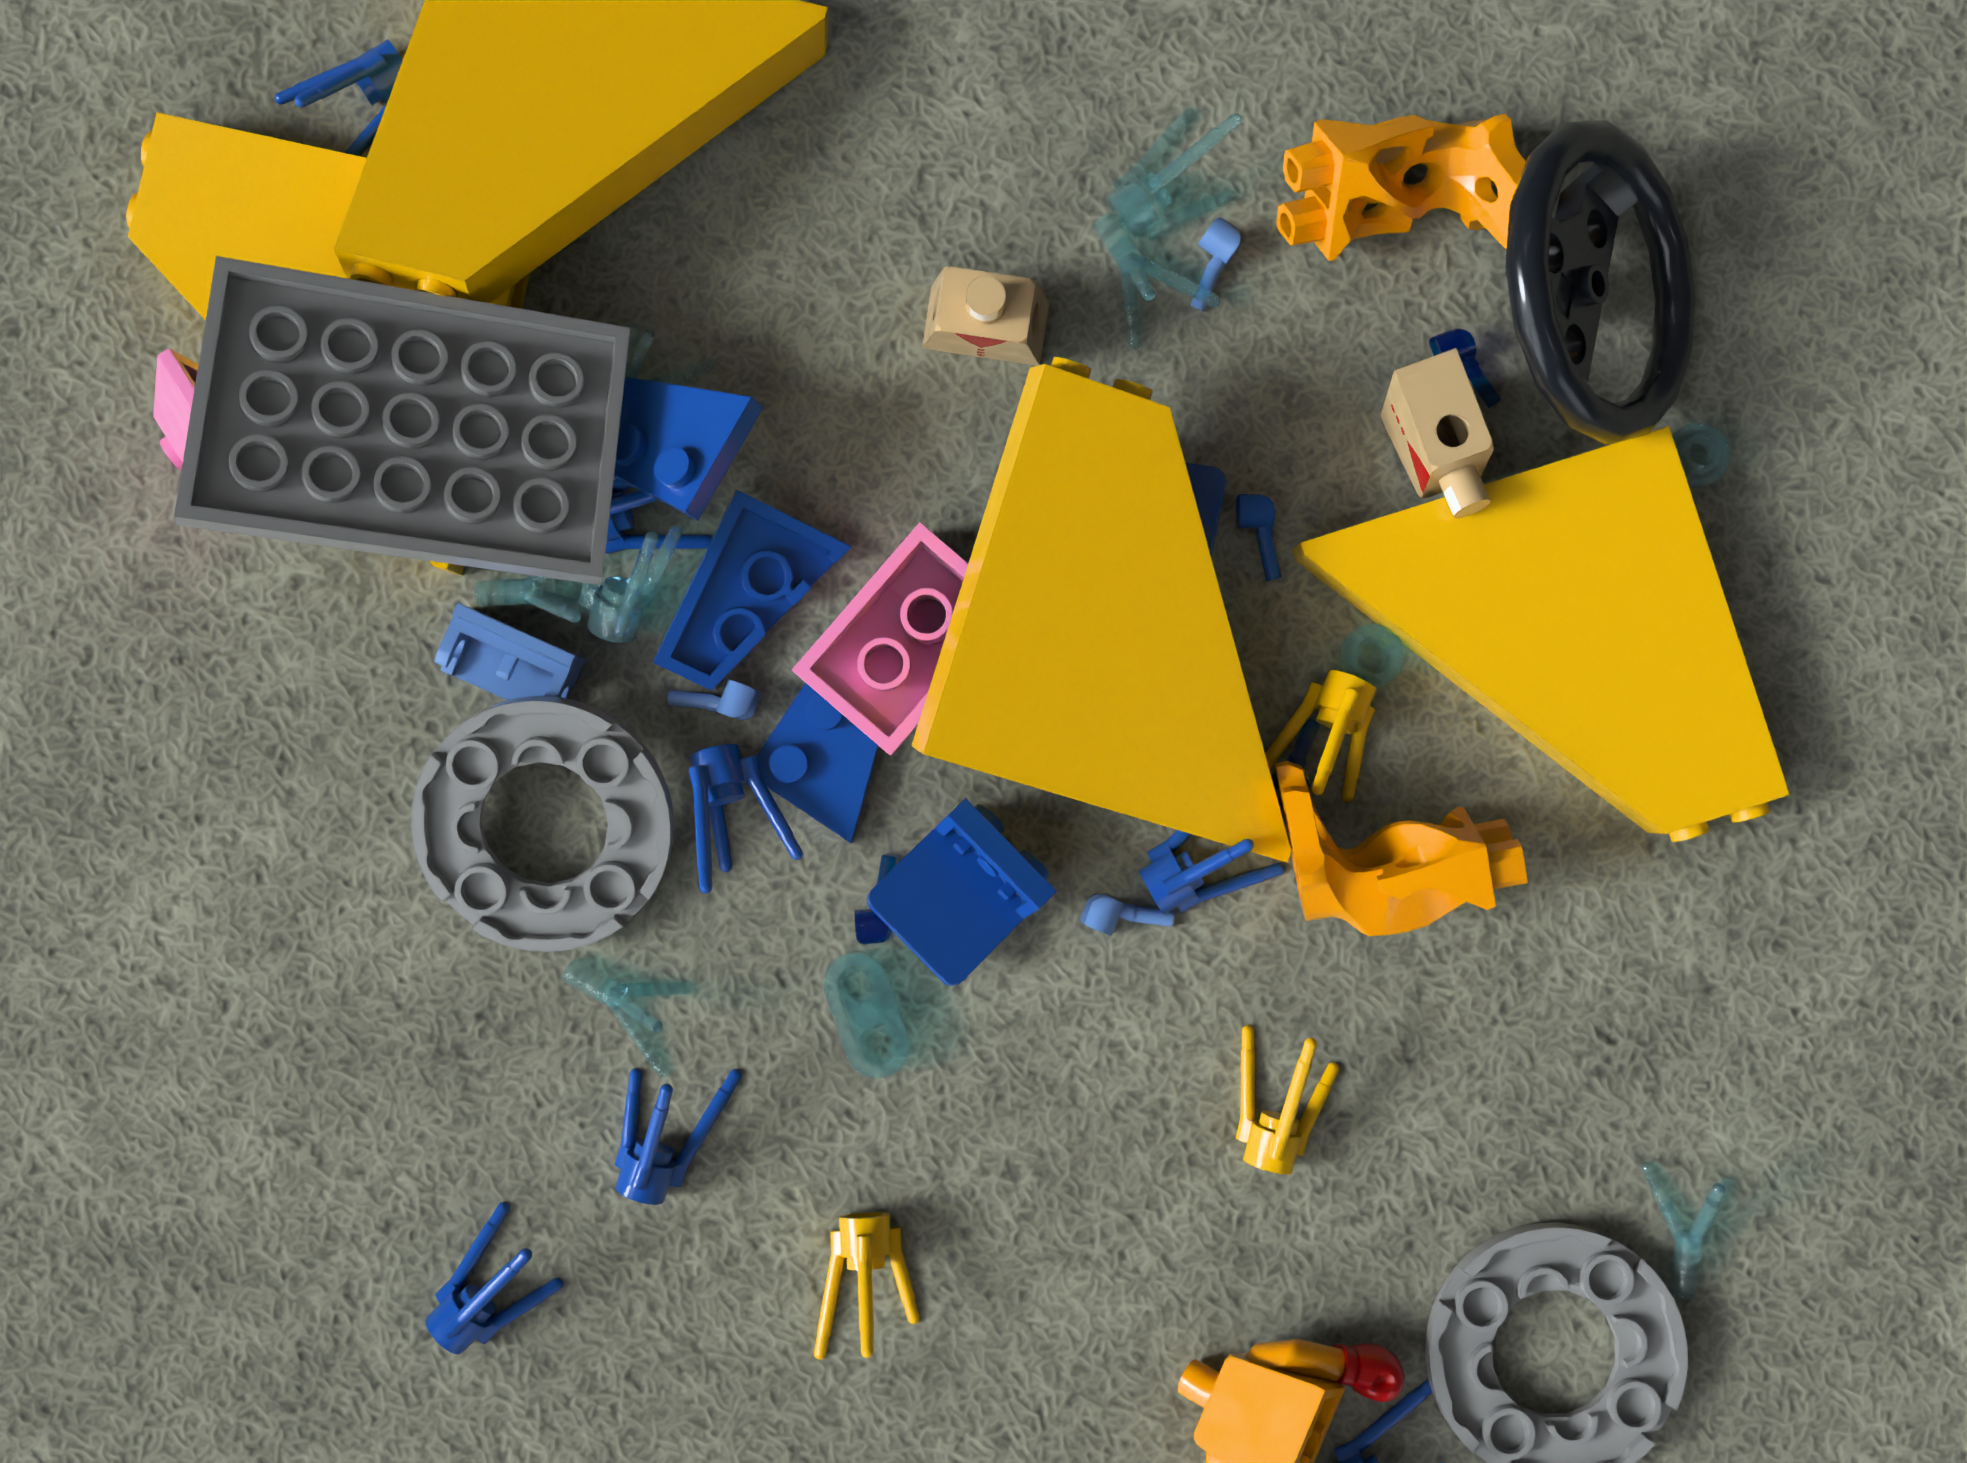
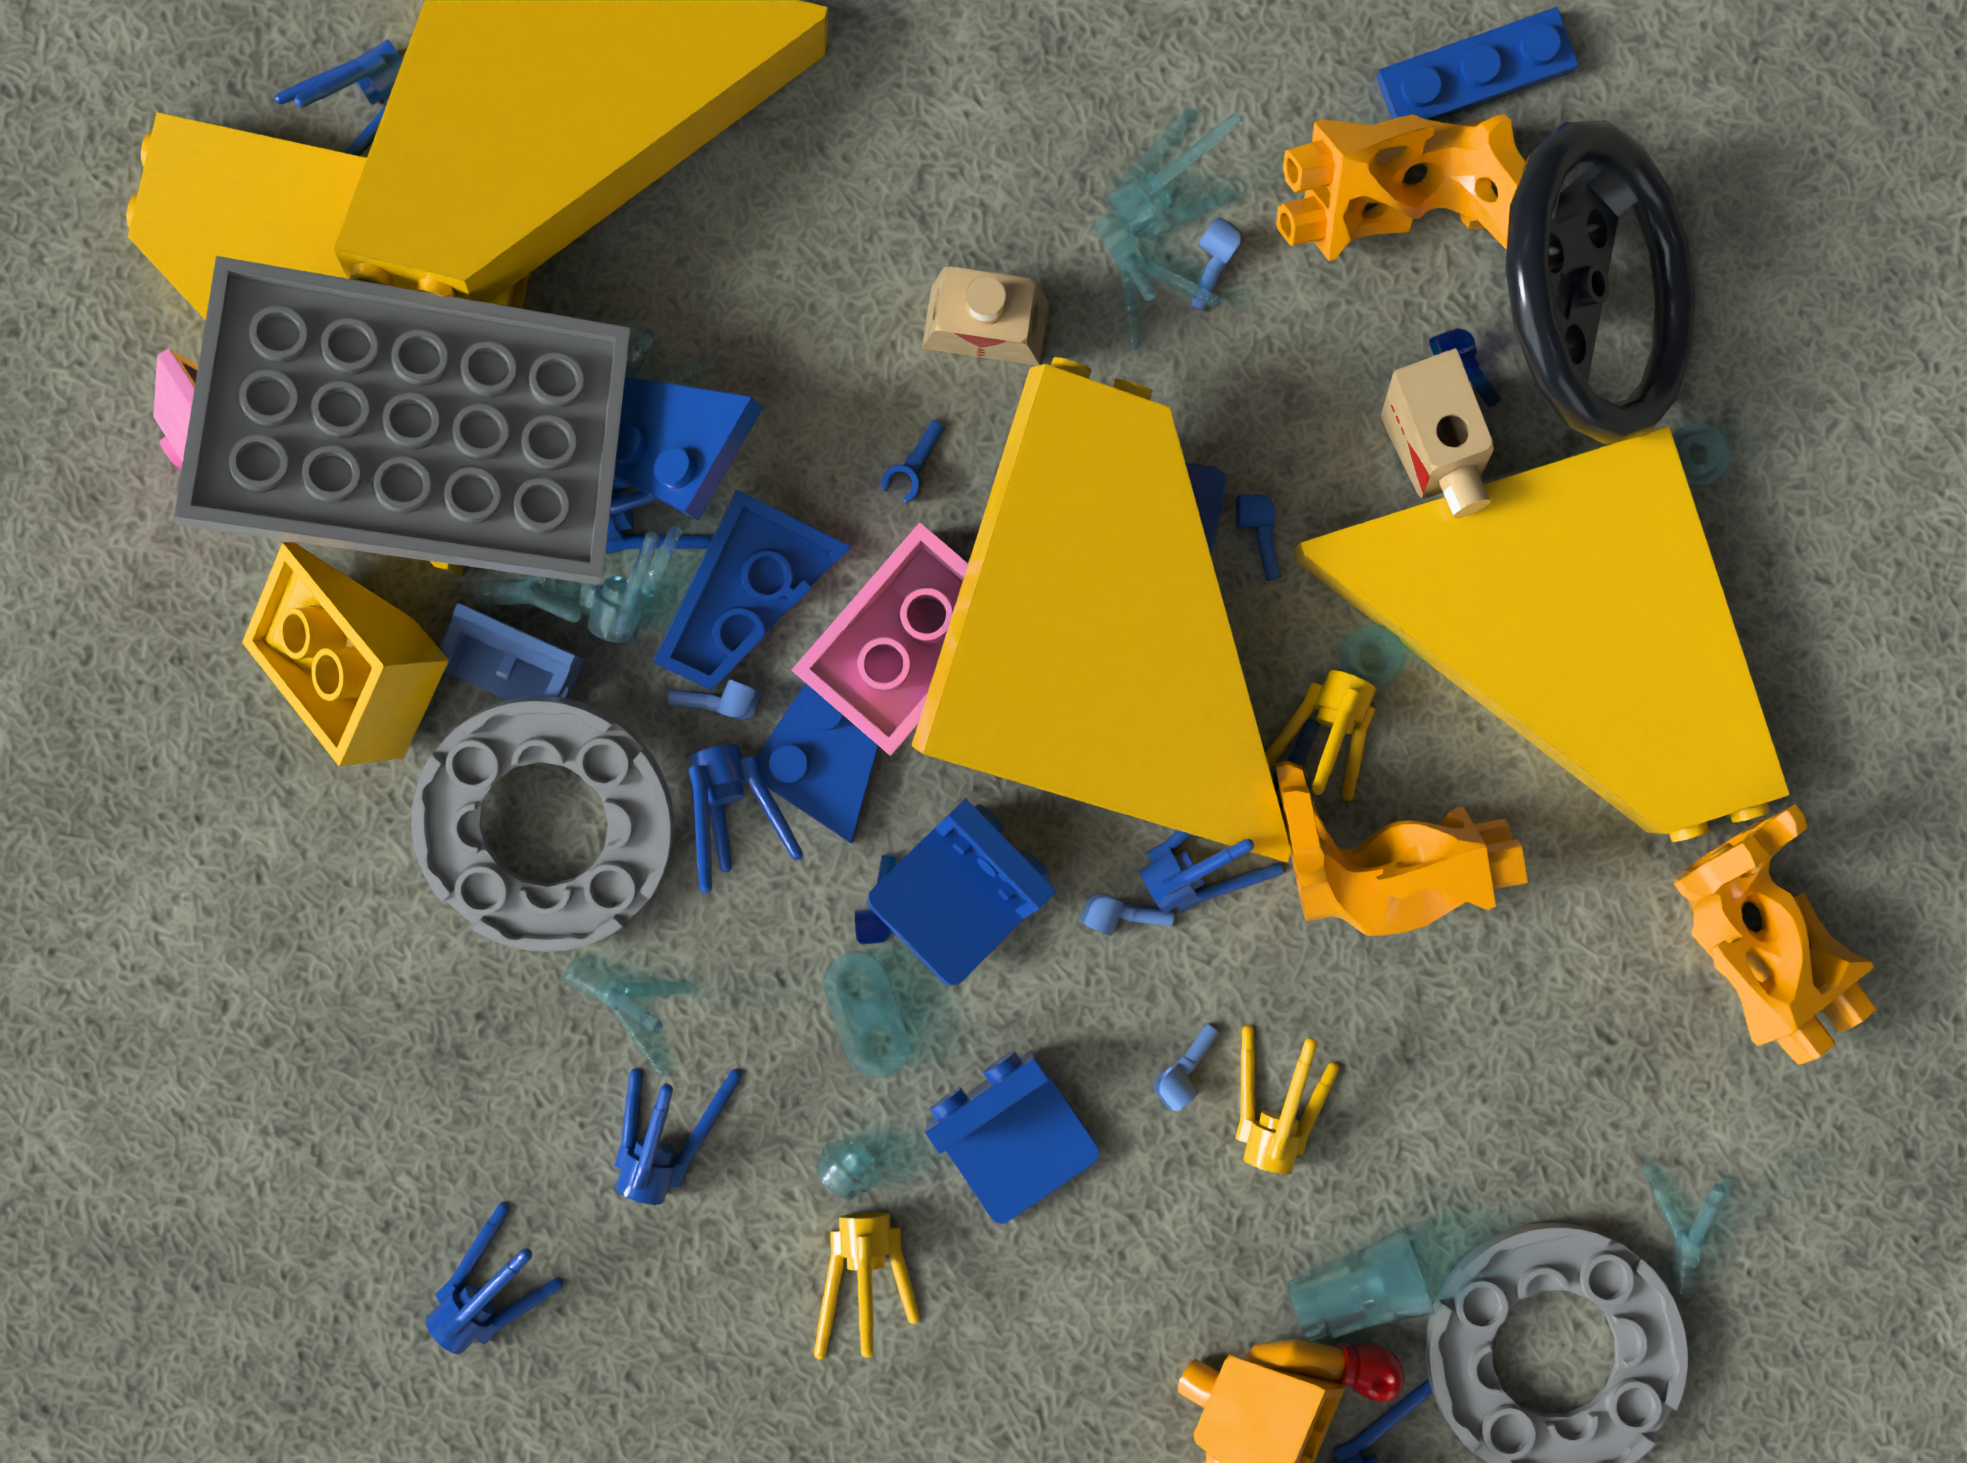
(343, 658): none -> yellow slope
(846, 1168): none -> clear light blue plate
(915, 461): none -> blue hand
(1012, 1136): none -> blue bracket
(1173, 1085): none -> medium blue hand
(1361, 1289): none -> clear light blue plant
(1479, 68): none -> blue plate
(1793, 961): none -> light orange hips

